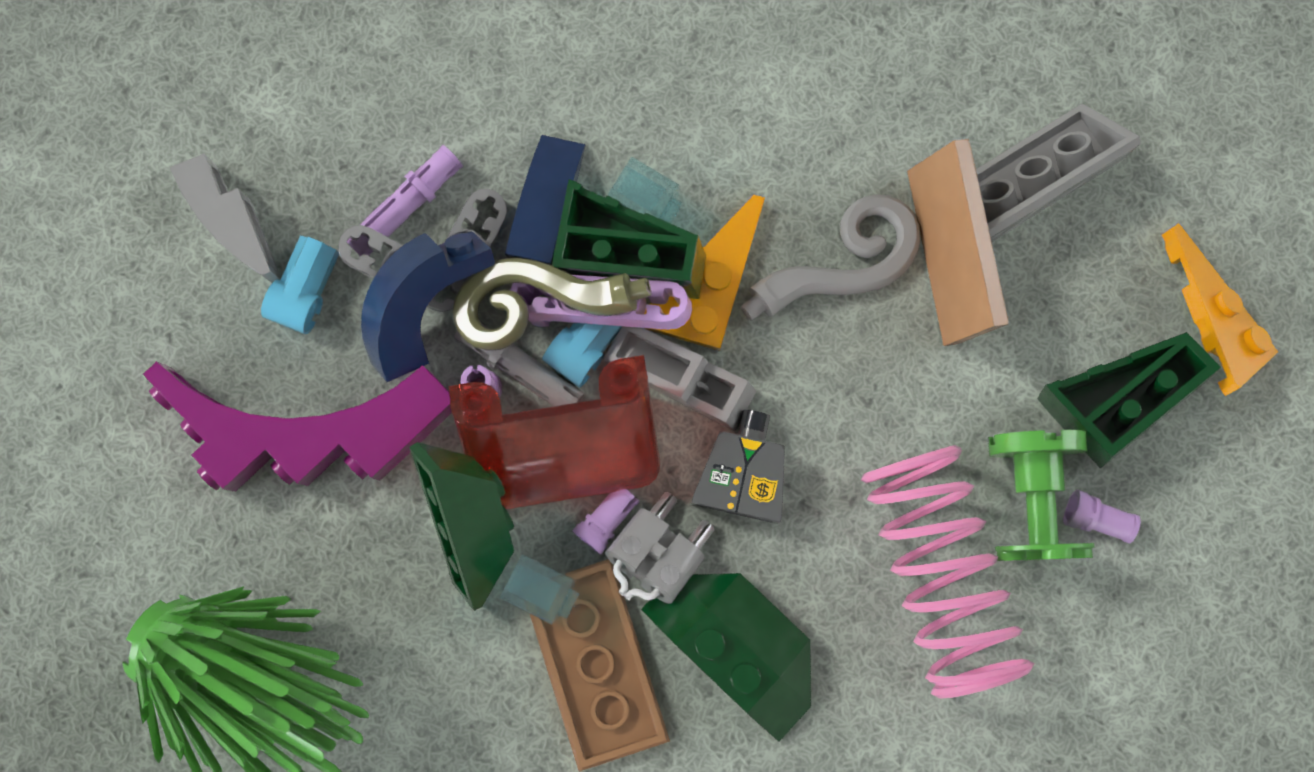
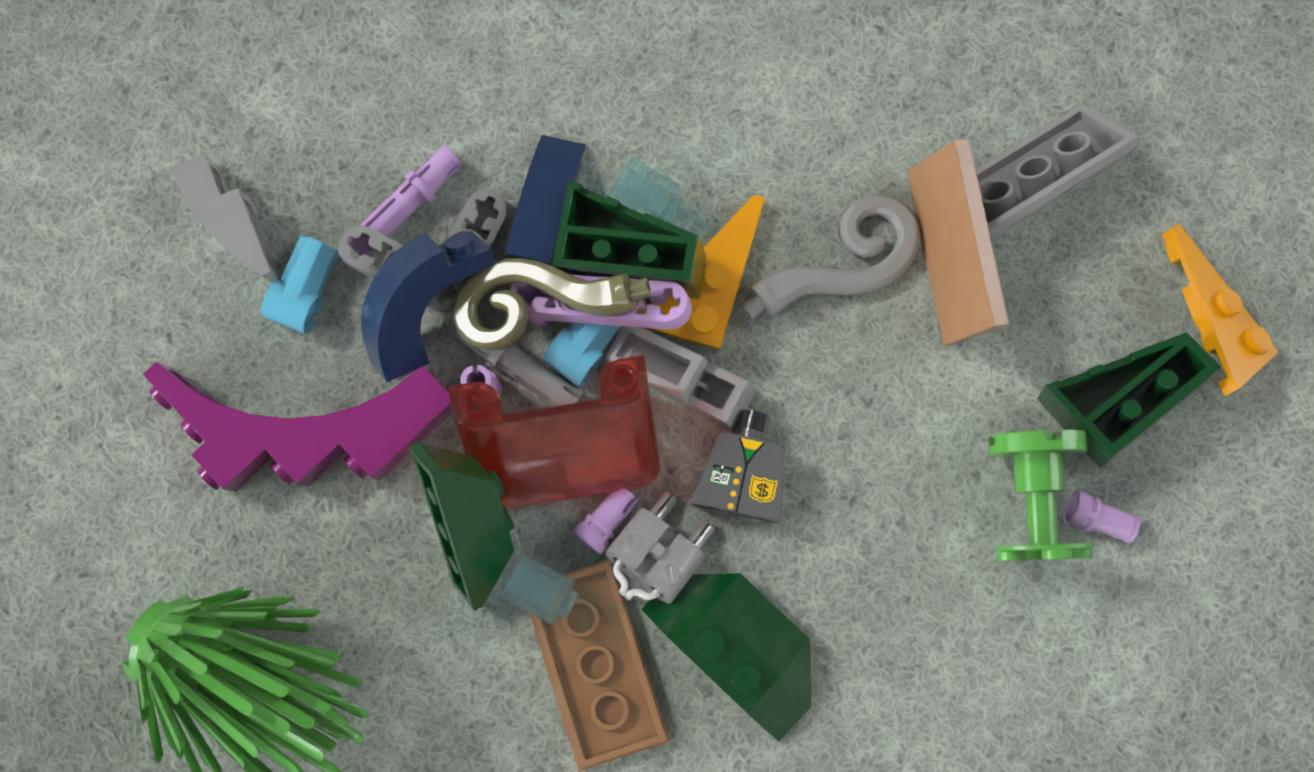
(973, 680): bright pink piece -> none

